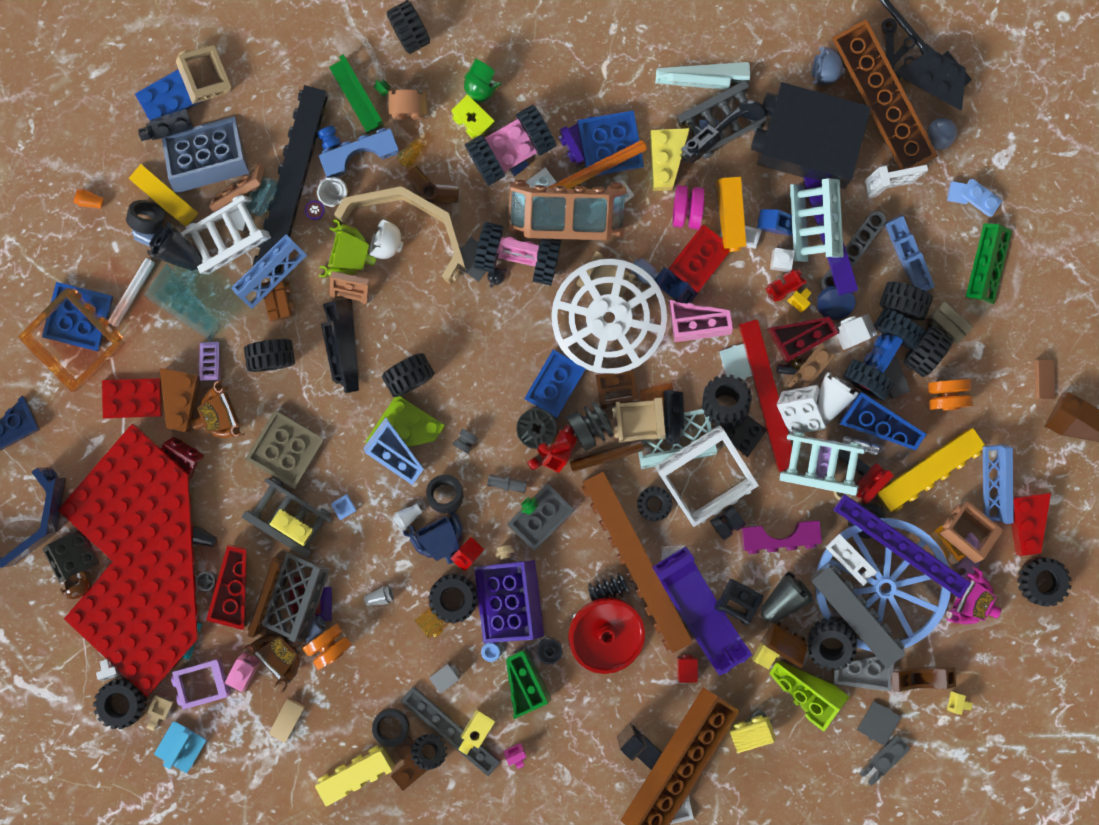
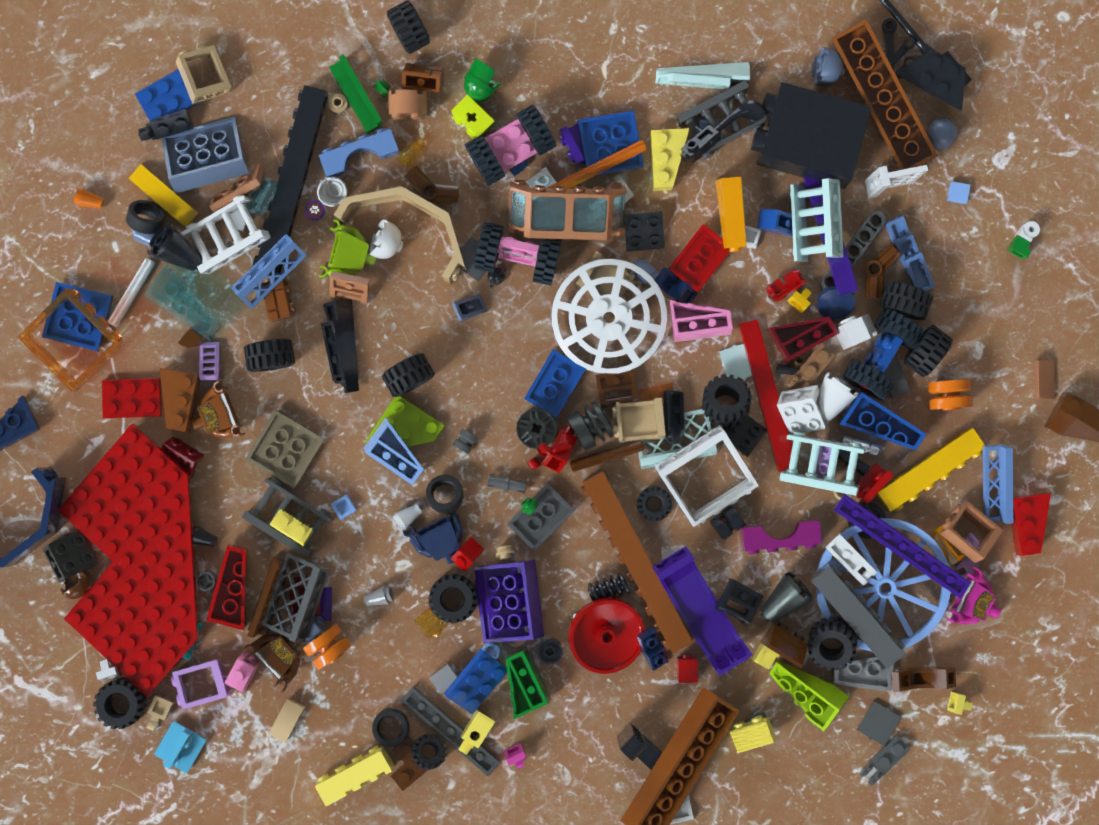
(191, 339): none -> reddish brown tile
(329, 138): blue wheel -> none
(338, 109): none -> tan plate
(422, 77): none -> dark orange brick
(469, 308): none -> sand blue slope
(476, 681): none -> blue plate
(644, 231): none -> black hinge
(652, 648): none -> dark blue slope
(691, 207): dark pink wheel -> none
(782, 260): white brick -> none
(885, 260): none -> reddish brown piece
(950, 322): dark tan brick -> none
(981, 197): light blue plate -> none
(986, 262): green fence -> none
(1022, 240): none -> leg
(1058, 589): black tyre -> none

